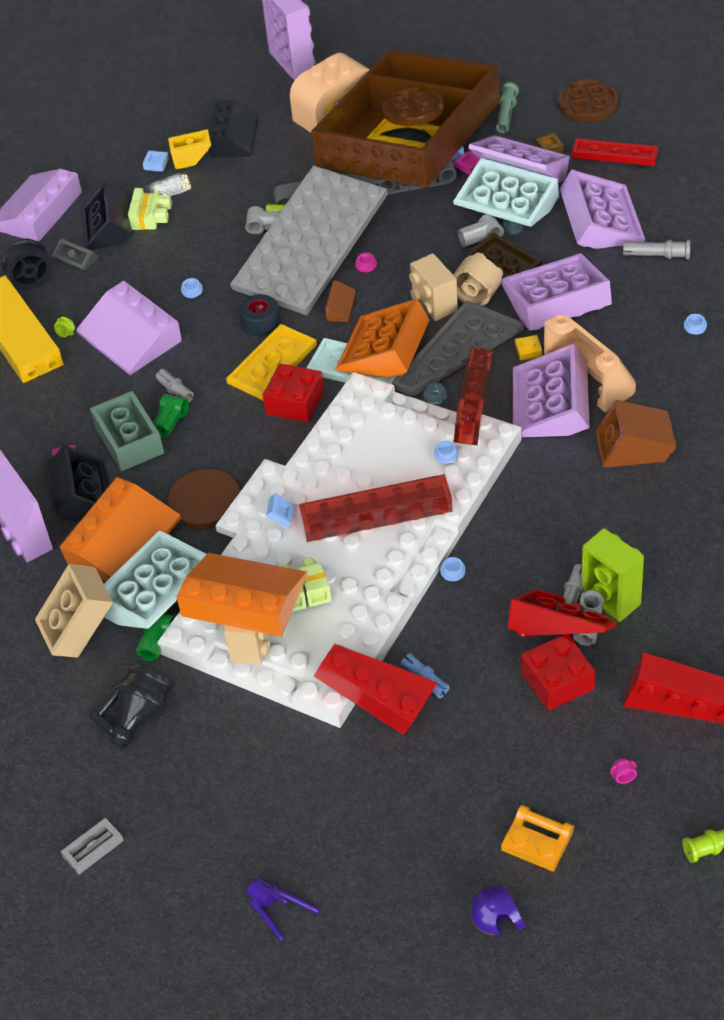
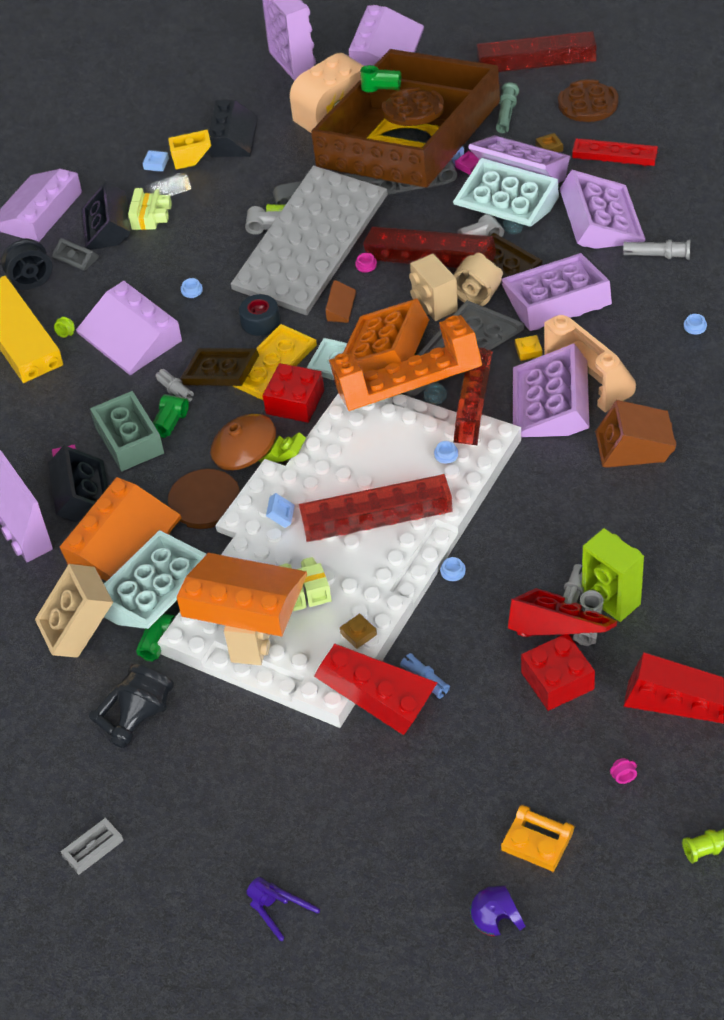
(220, 366): none -> dark brown plate
(243, 441): none -> dark orange dish
(284, 449): none -> lime slope
(358, 631): none -> pearl gold plate
(375, 79): none -> green piece
(381, 31): none -> lavender slope
(412, 245): none -> clear red brick
(457, 356): none -> orange plate
(539, 51): none -> clear red brick

